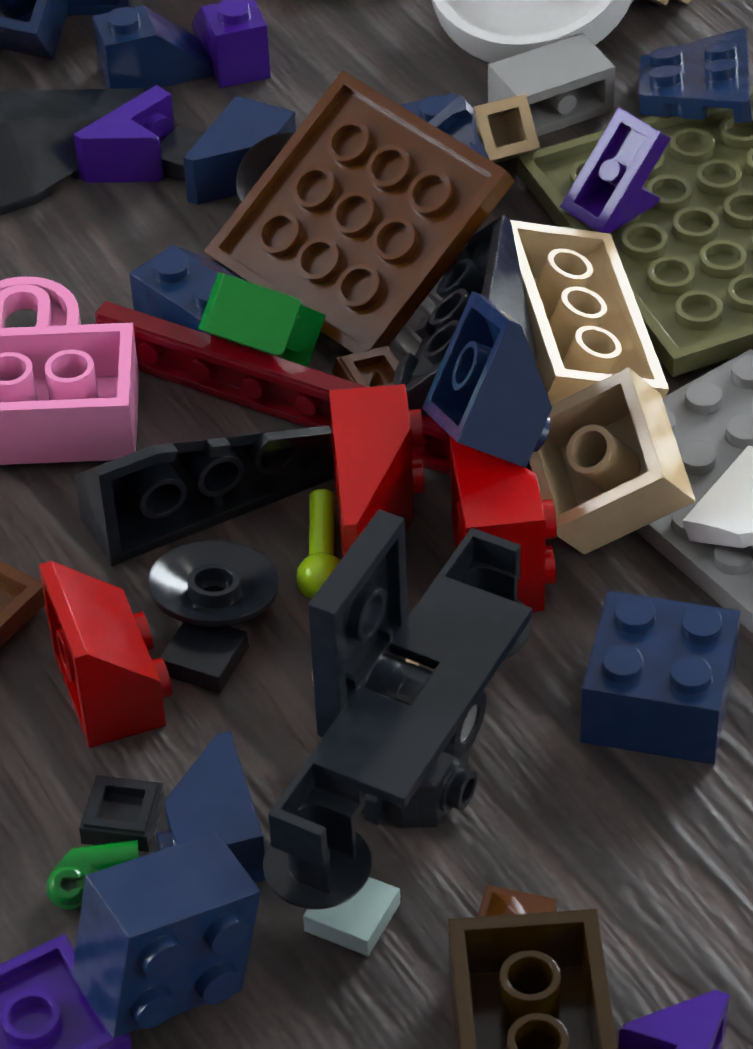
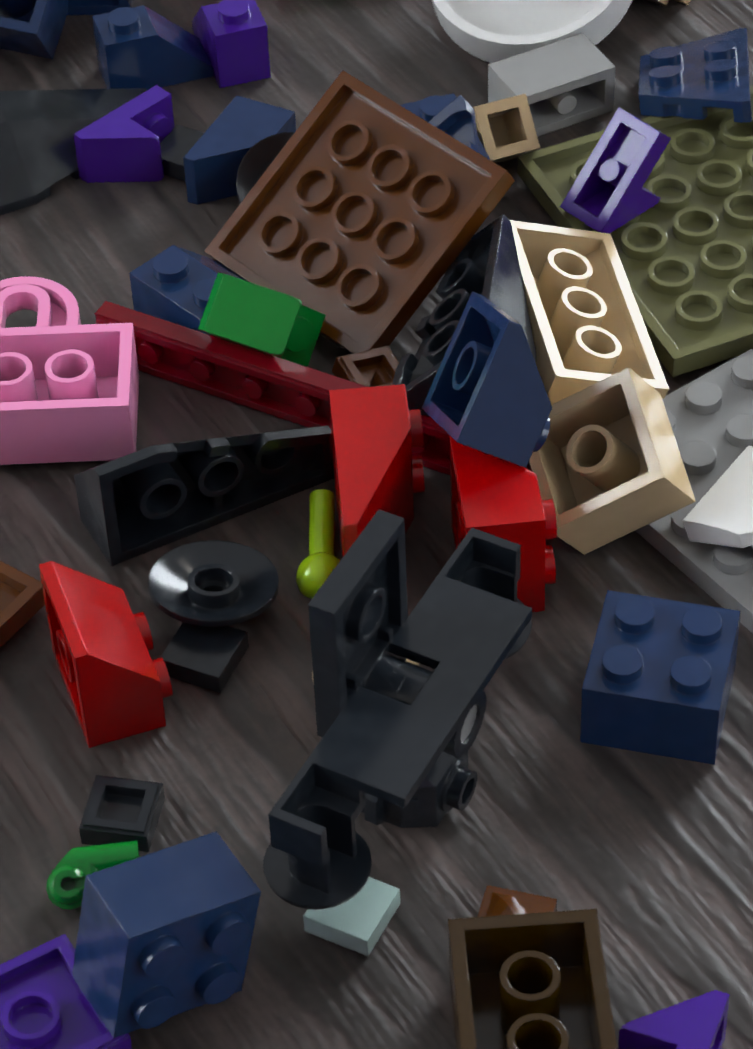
(216, 799): dark blue slope -> none

